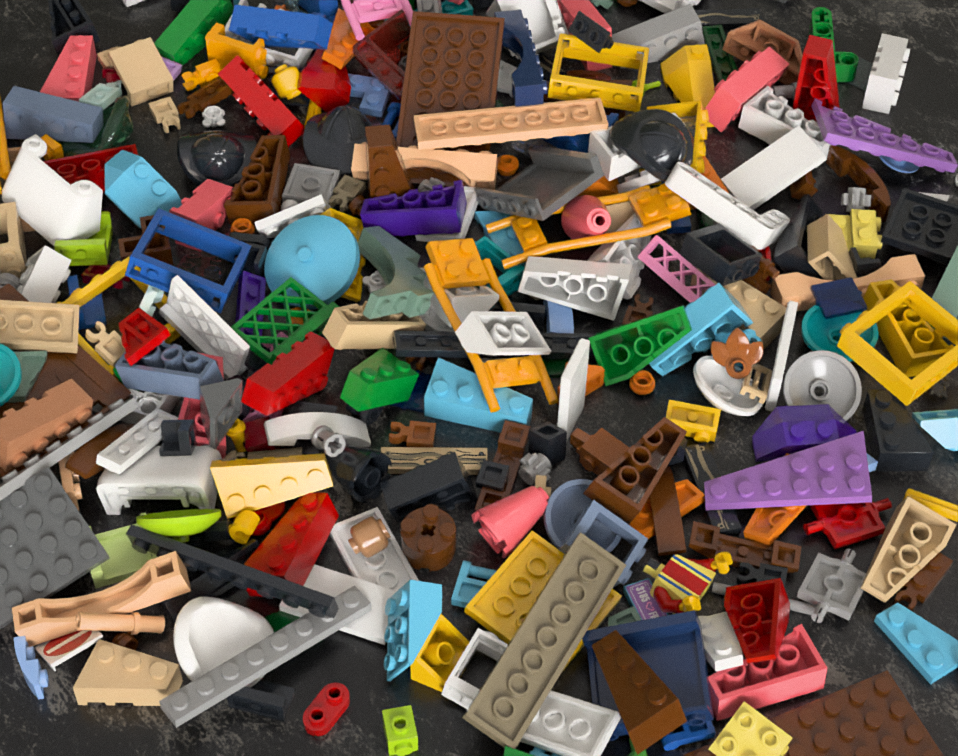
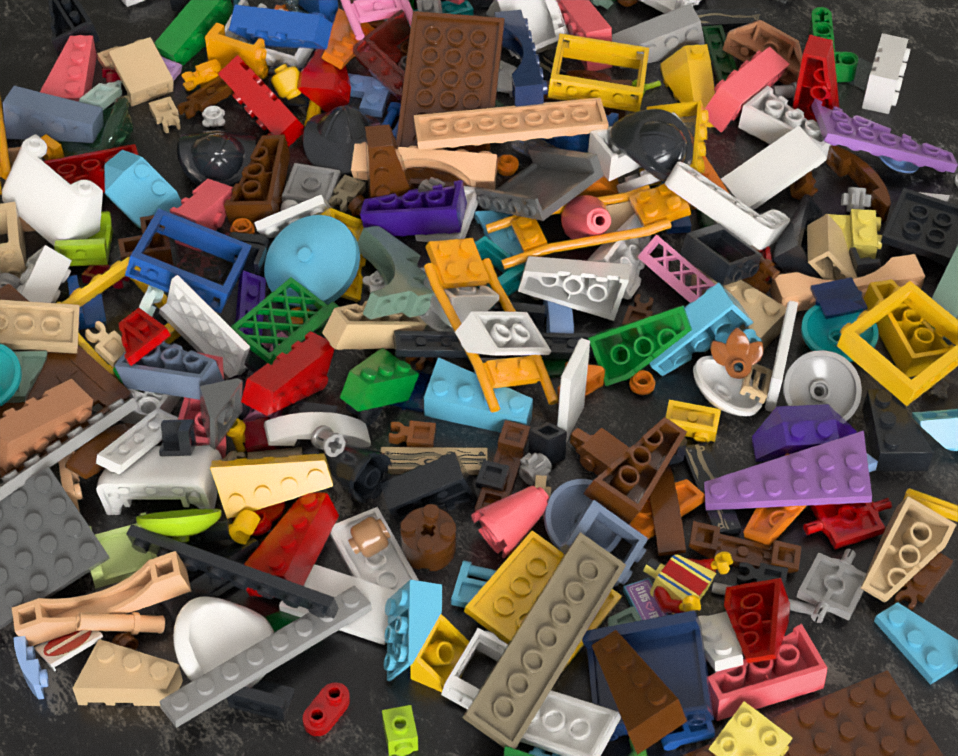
(591, 32): black hinge -> none

